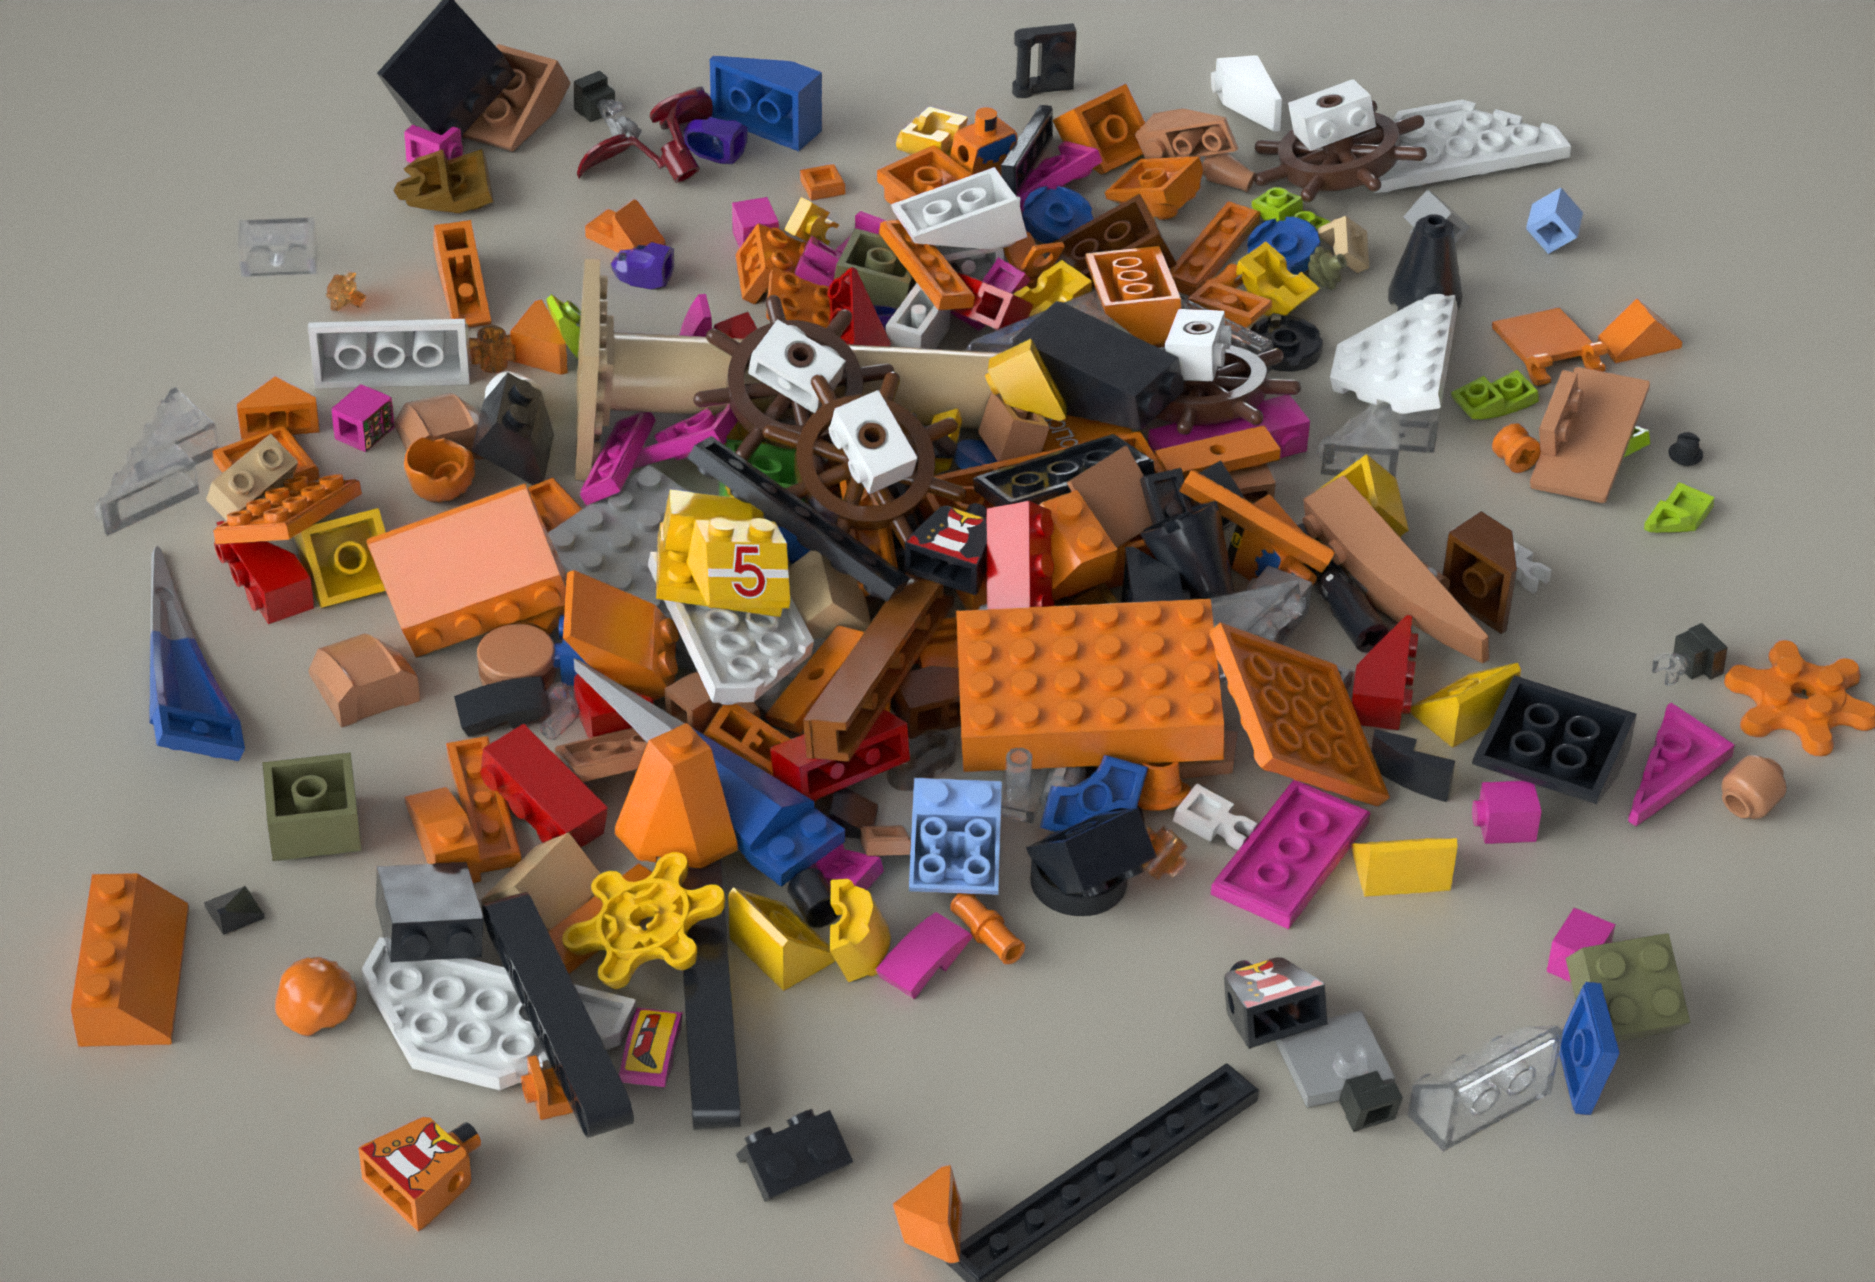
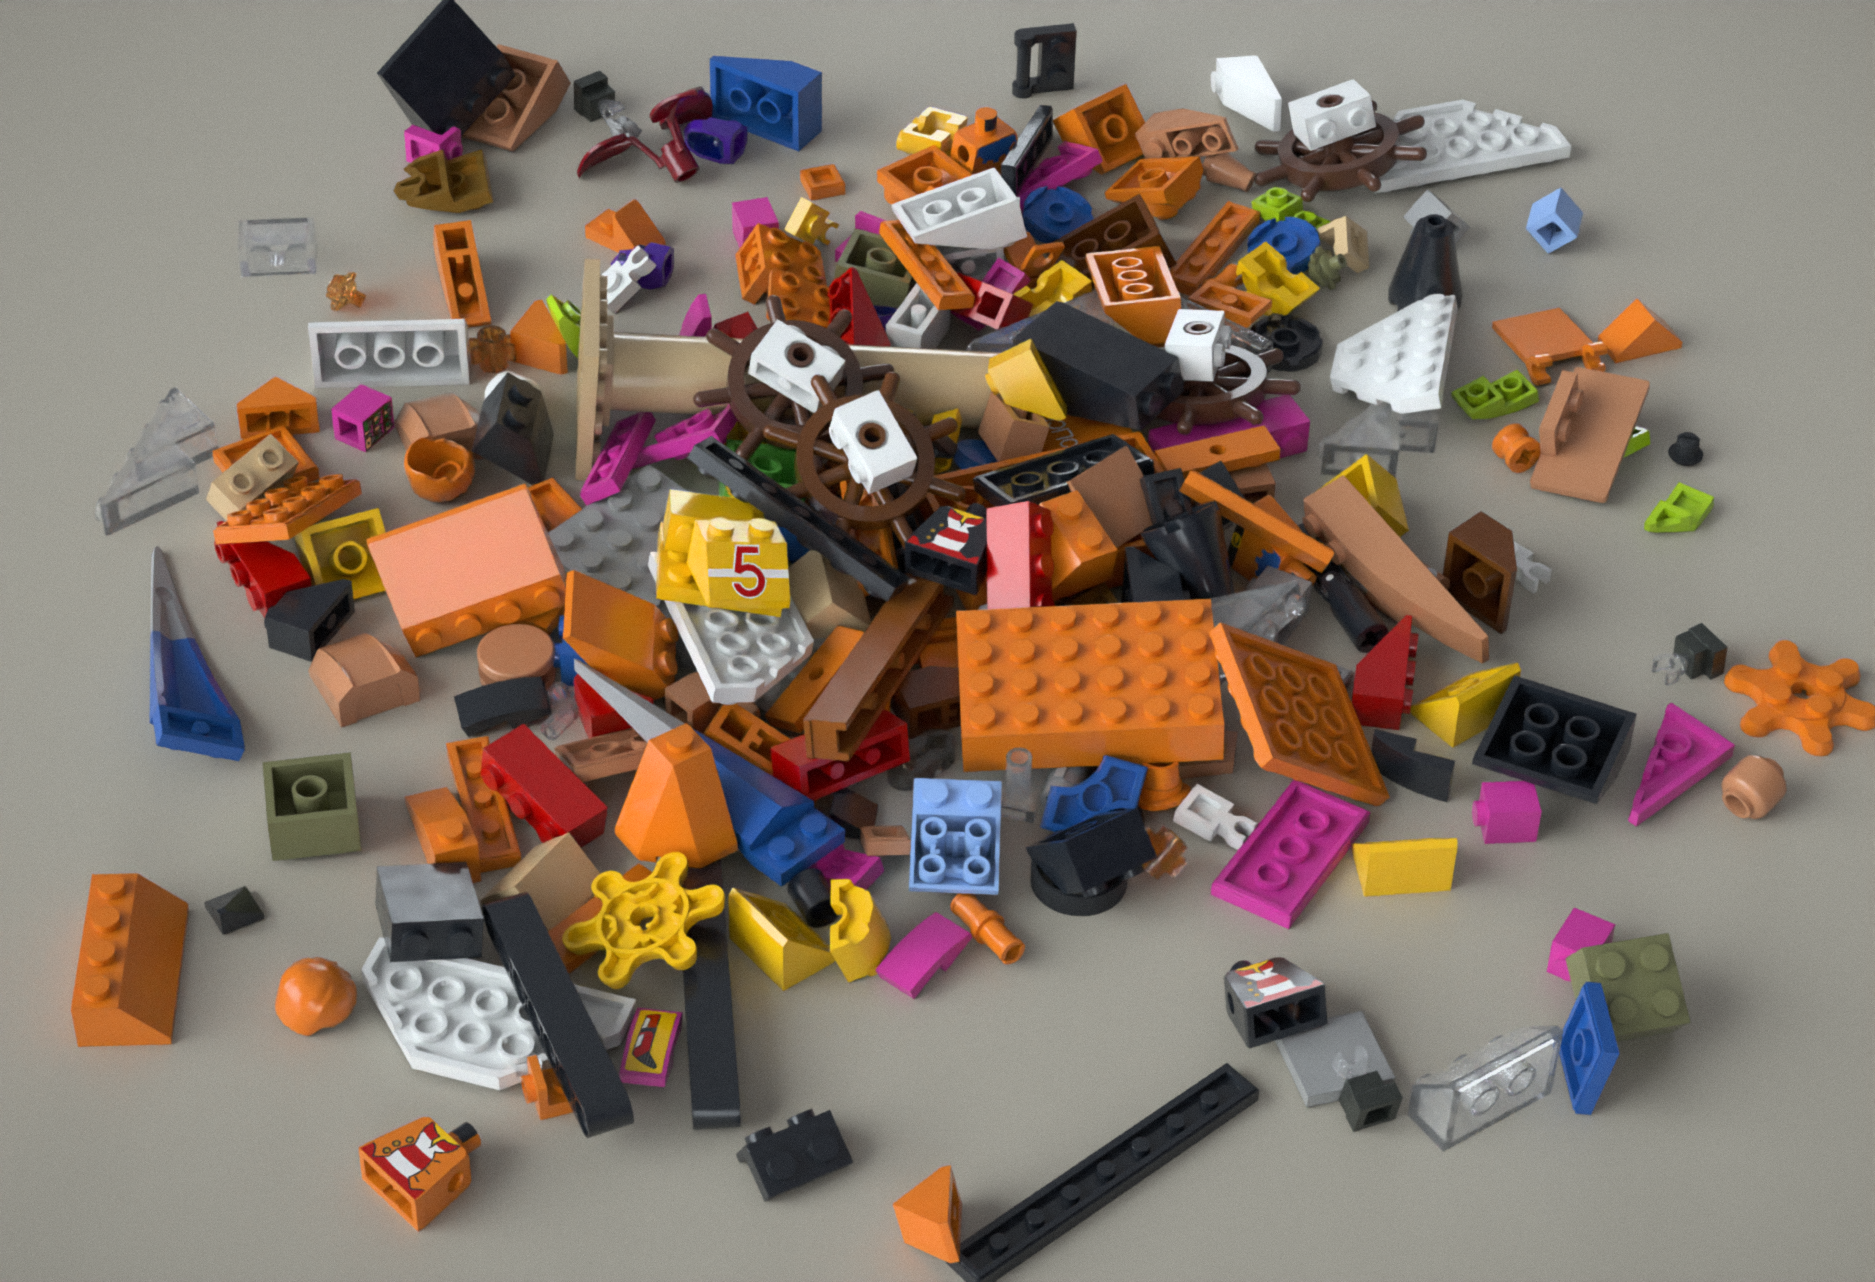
(309, 618): none -> black slope
(624, 278): none -> white plate
(817, 263): dark pink slope -> none

